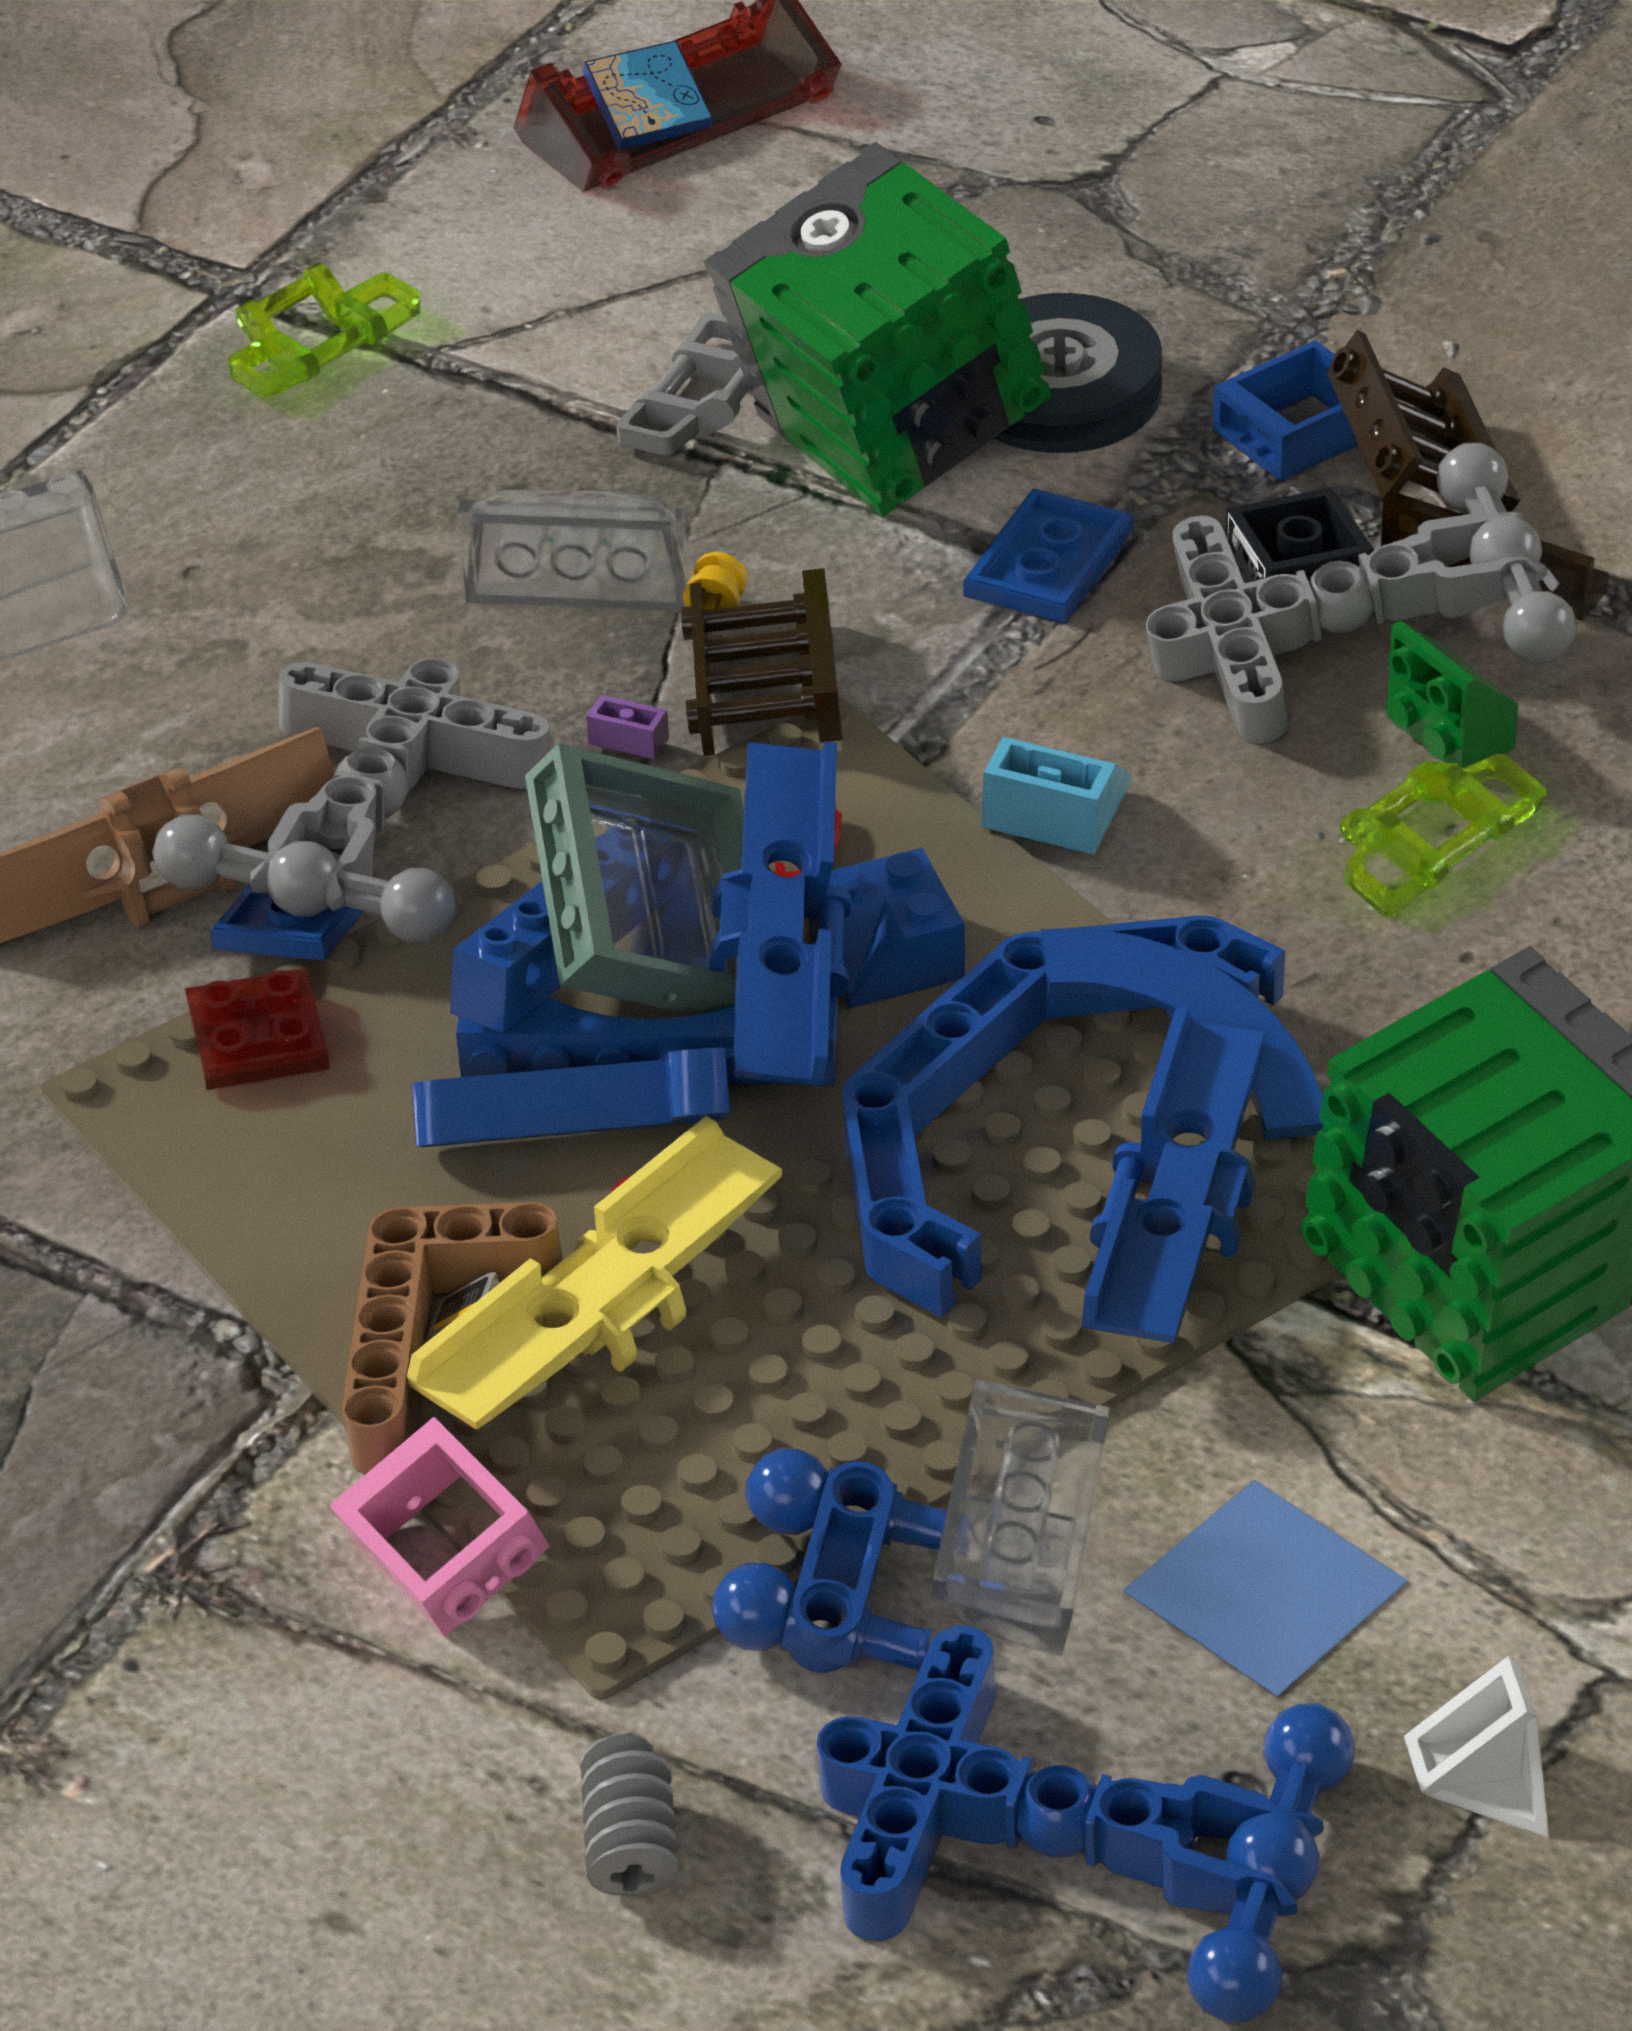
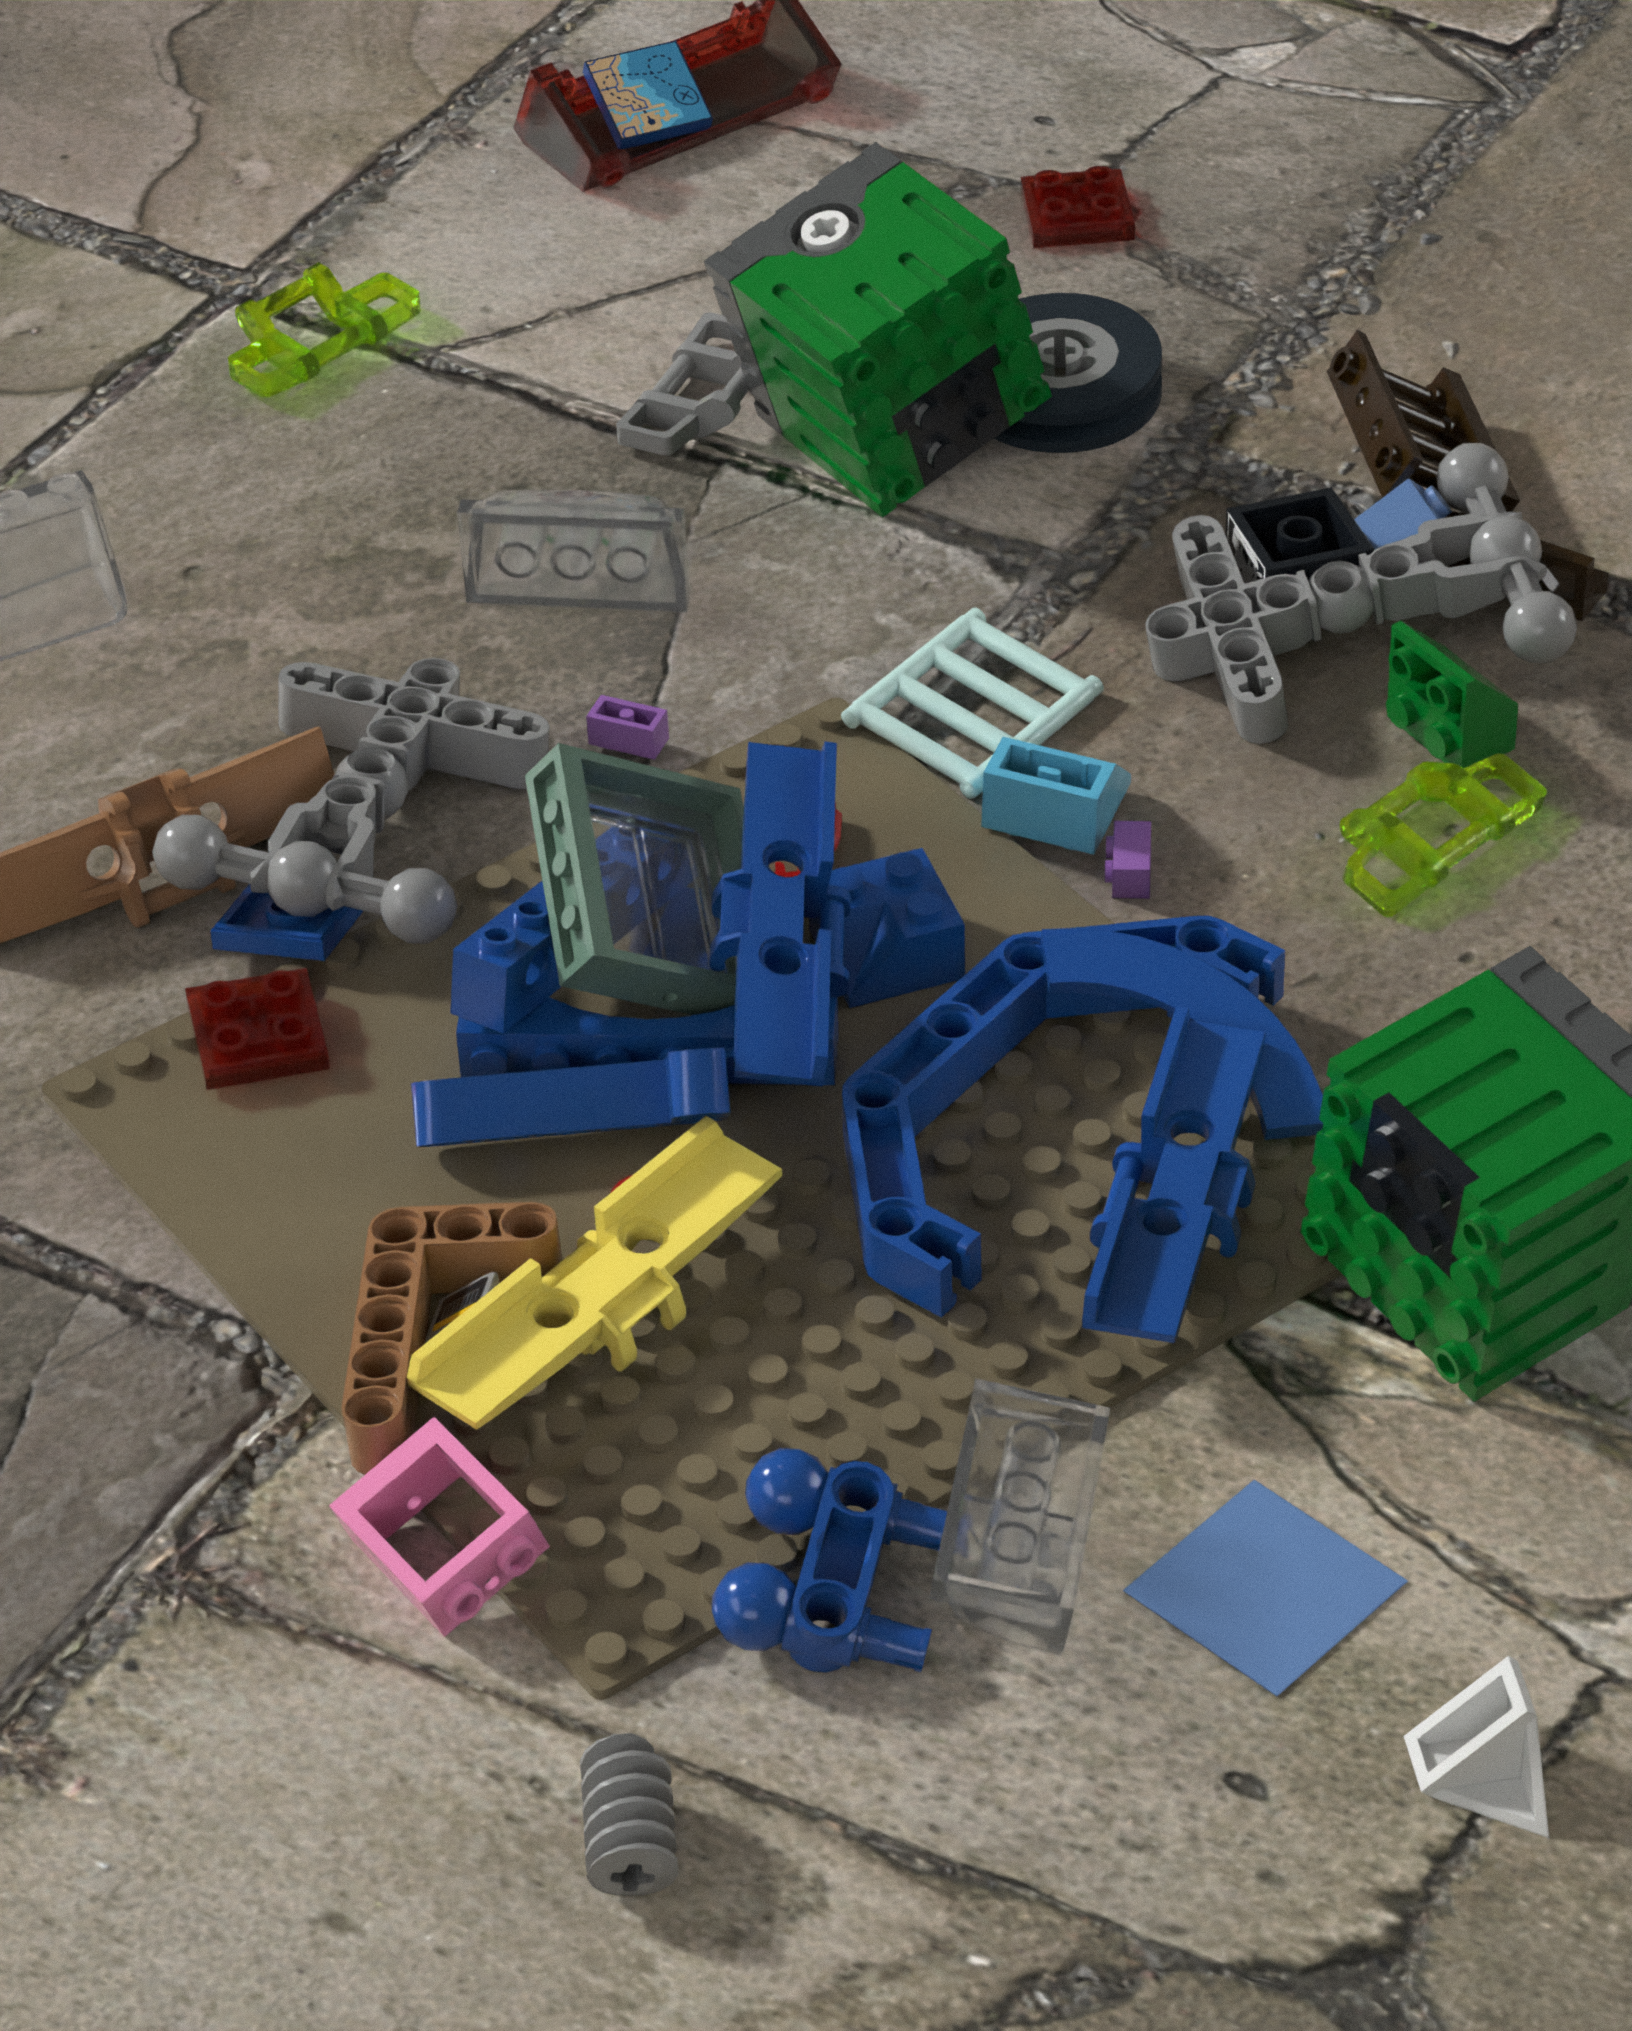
(721, 579): yellow wheel -> none
(813, 670): dark brown fence -> none
(938, 1780): blue piece -> none
(940, 655): none -> light aqua bar
(1048, 555): blue tile -> none
(1077, 207): none -> clear red tile
(1131, 859): none -> medium lavender piece
(1249, 421): blue window -> none
(1401, 513): none -> medium blue brick

